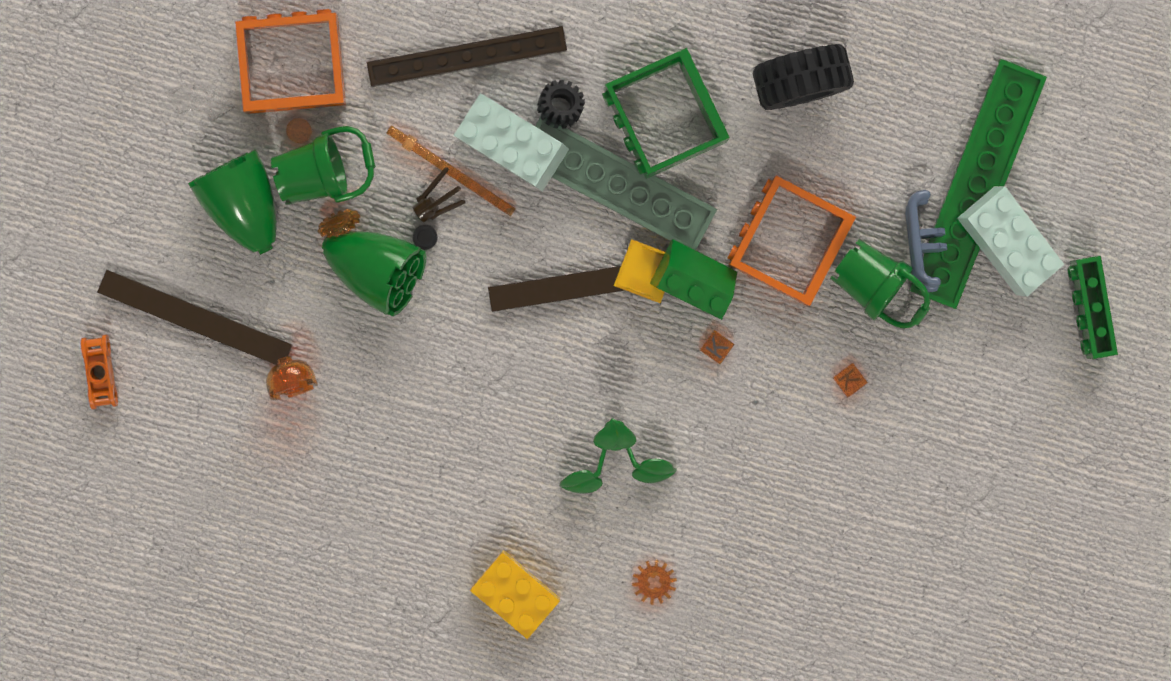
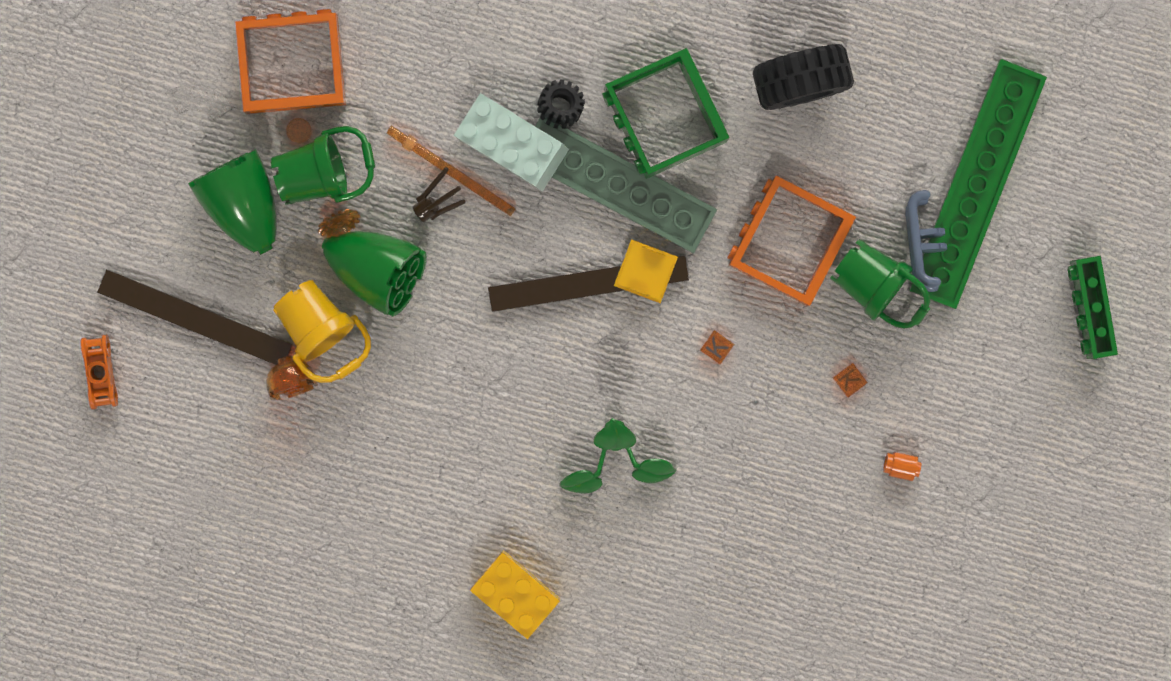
(317, 327): none -> yellow piece
(425, 237): black plate -> none
(466, 56): dark brown tile -> none
(652, 571): clear orange gear -> none
(695, 279): green slope -> none
(902, 466): none -> orange brick
(1010, 241): light aqua brick -> none

